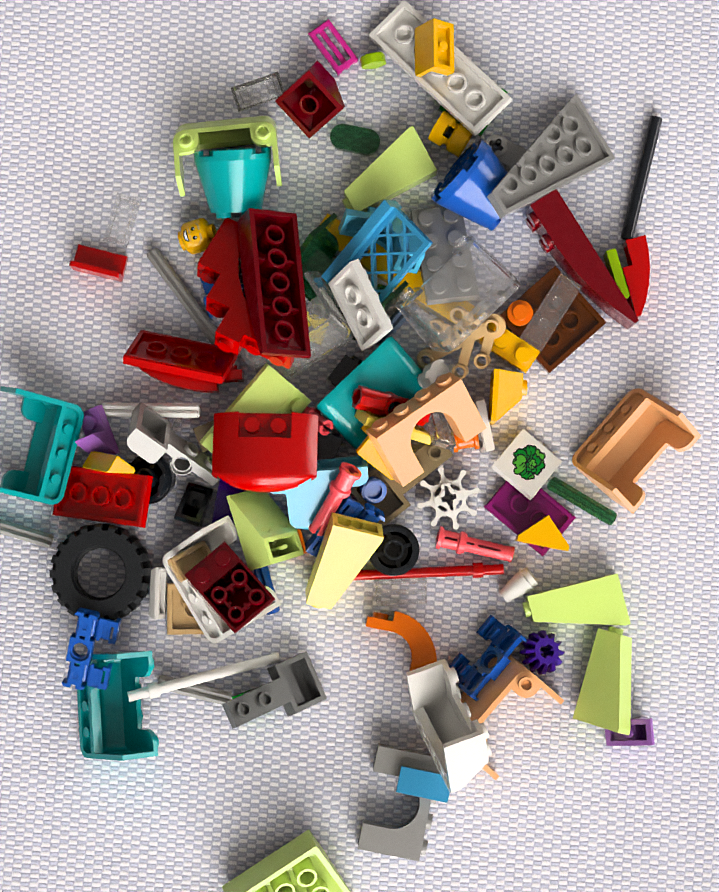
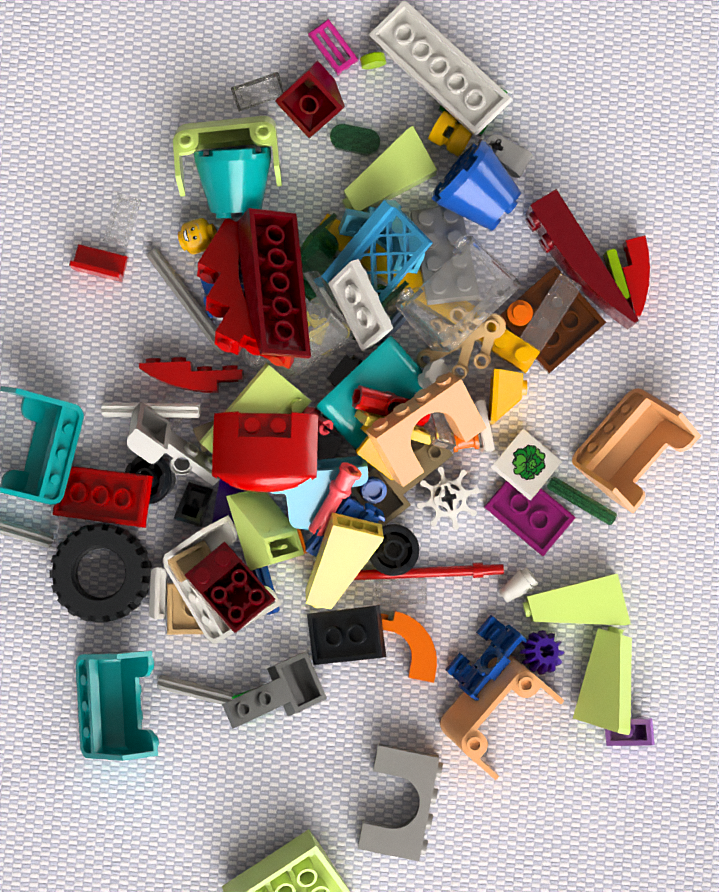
(87, 631): blue piece -> none
(97, 432): medium lavender slope -> none
(107, 463): yellow slope -> none
(154, 689): white bar -> none
(179, 357): red tile -> none
(346, 635): none -> black tile
(422, 784): dark azure tile -> none
(434, 48): yellow panel -> none
(445, 724): white windscreen -> none
(460, 541): coral pin -> none
(544, 534): yellow slope -> none
(557, 157): light grey wing -> none
(641, 177): black piece -> none

